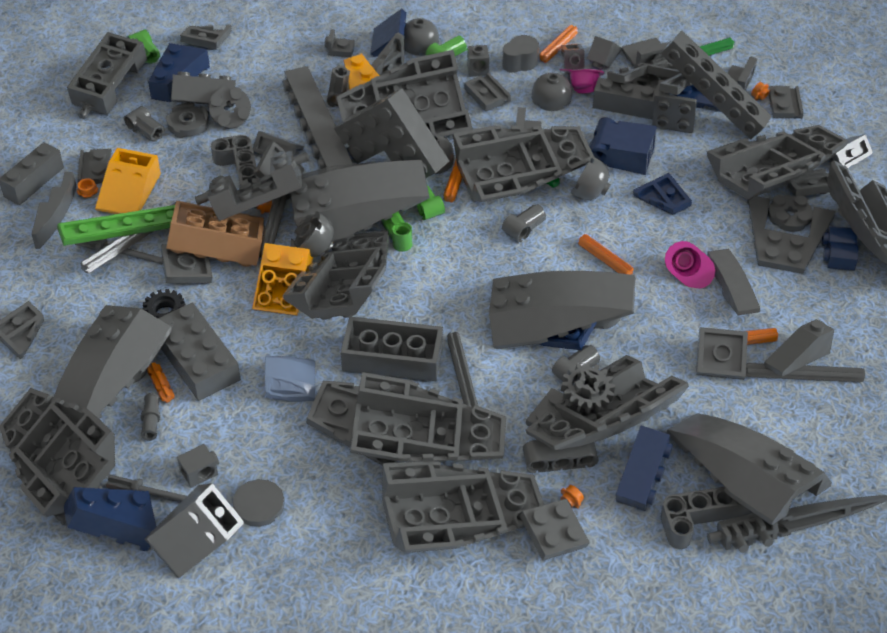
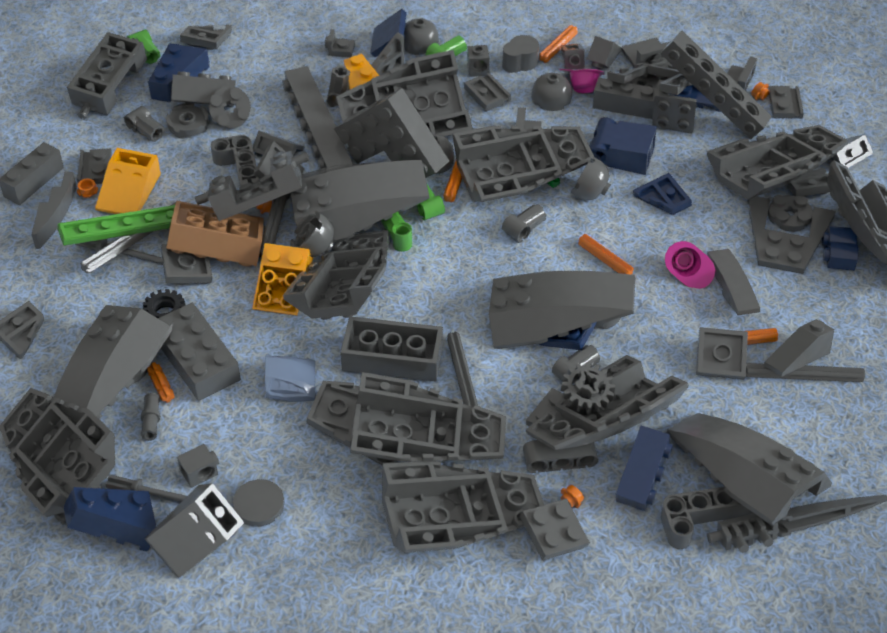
(718, 46): green axle -> none

